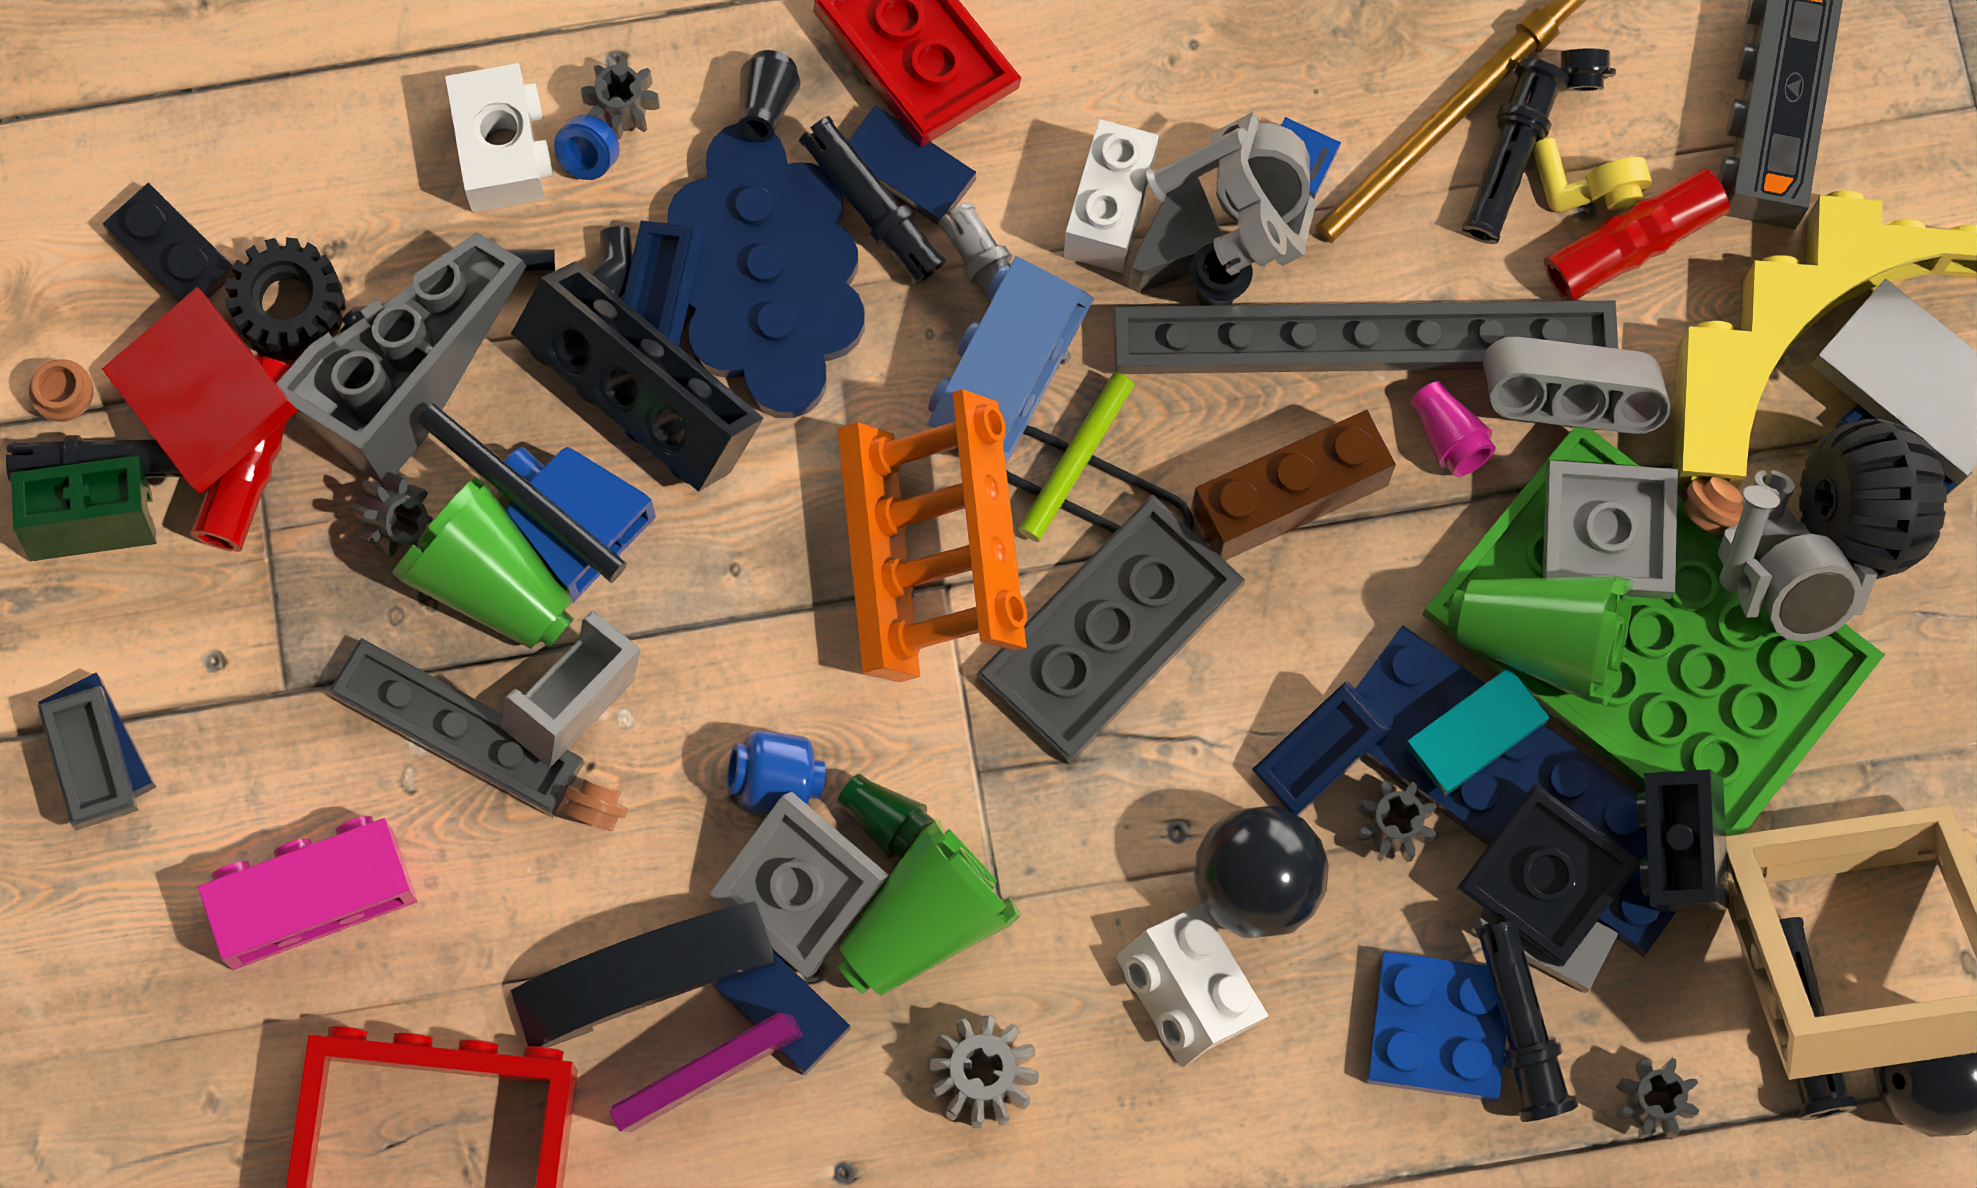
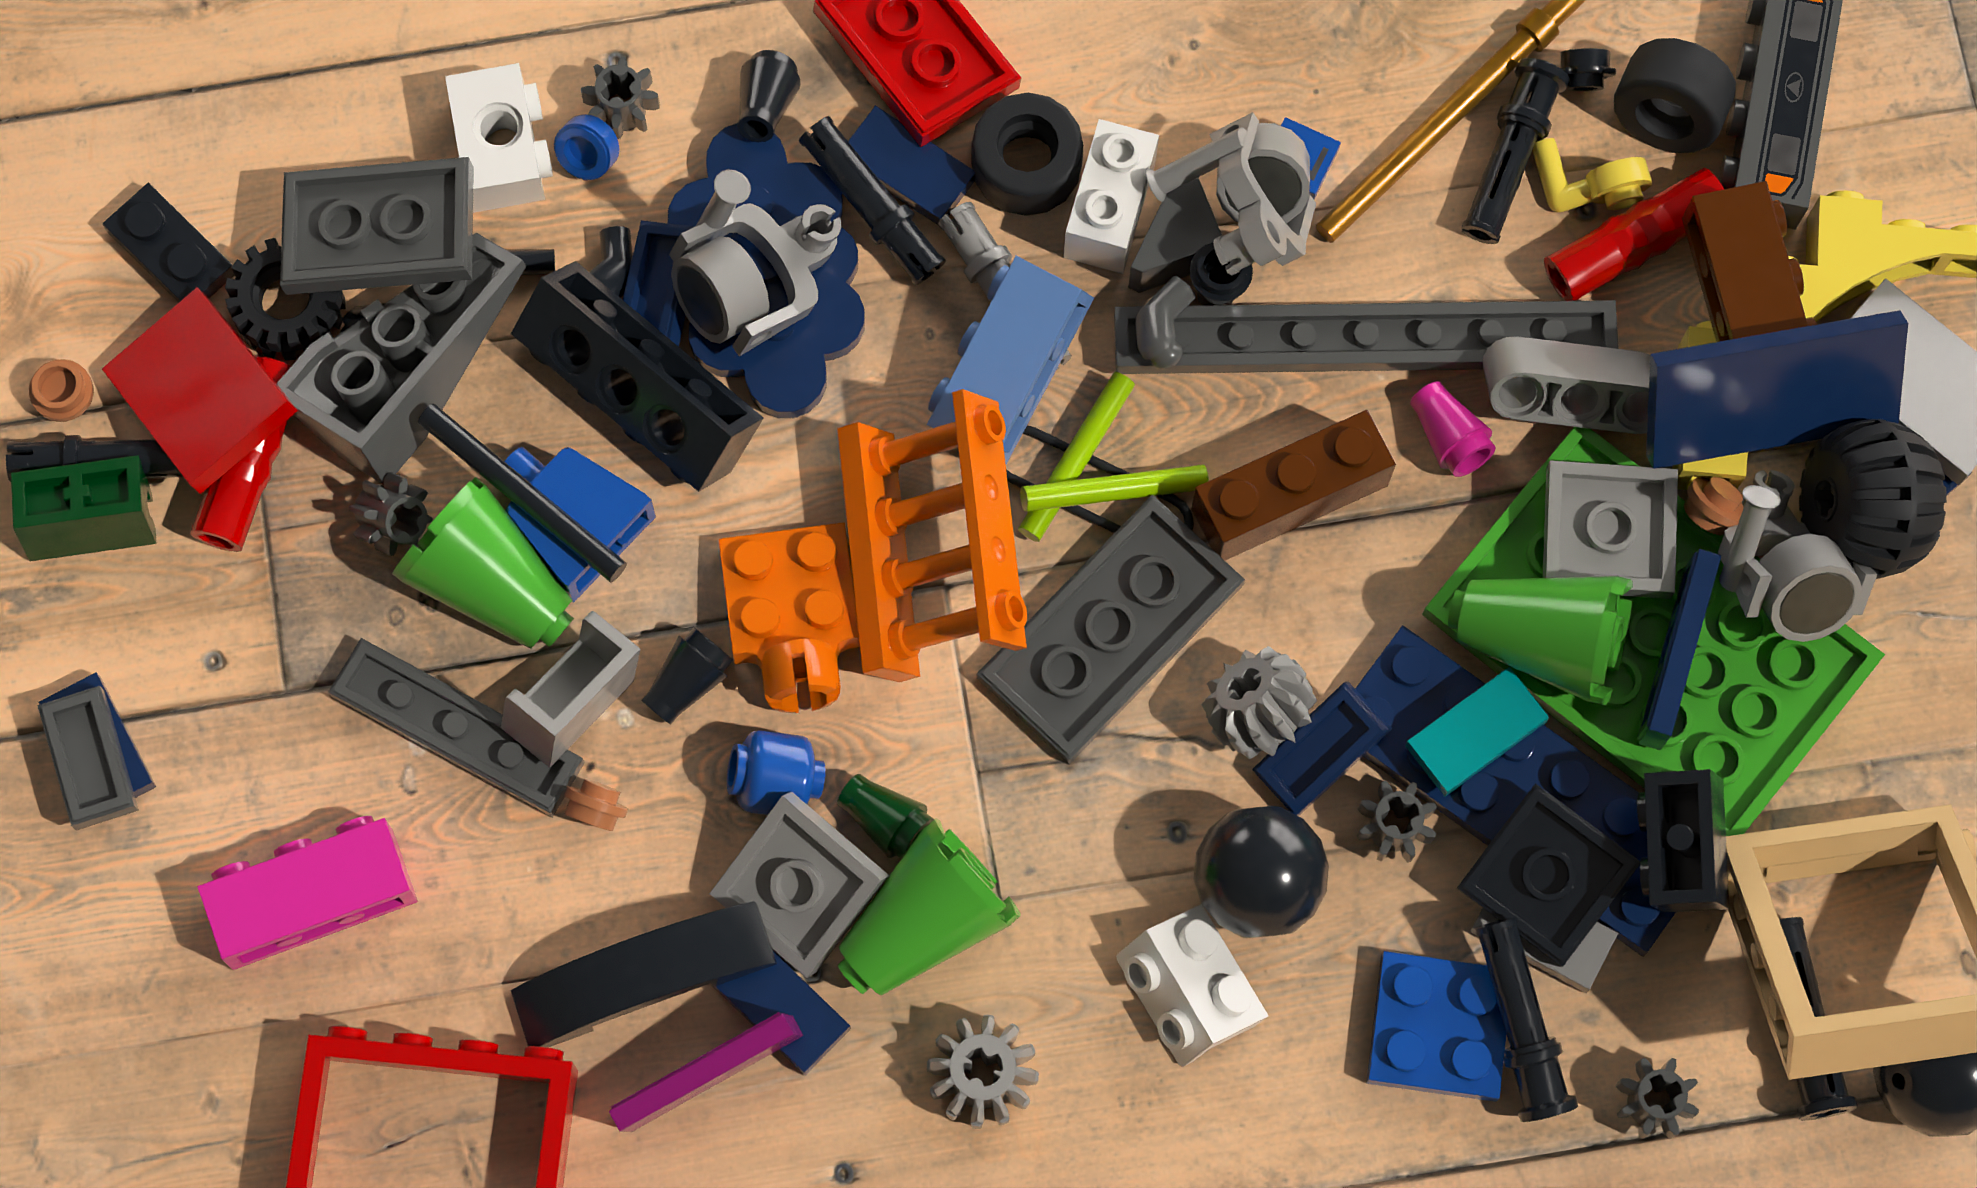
(377, 226): none -> dark grey tile
(687, 675): none -> black cone
(721, 282): none -> light grey piece
(791, 609): none -> orange plate
(1035, 118): none -> black tyre
(1112, 488): none -> lime bar
(1156, 324): none -> dark grey arm
(1259, 702): none -> light grey gear
(1674, 95): none -> black tyre
(1678, 649): none -> dark blue tile
(1744, 262): none -> reddish brown brick
(1774, 388): none -> dark blue tile

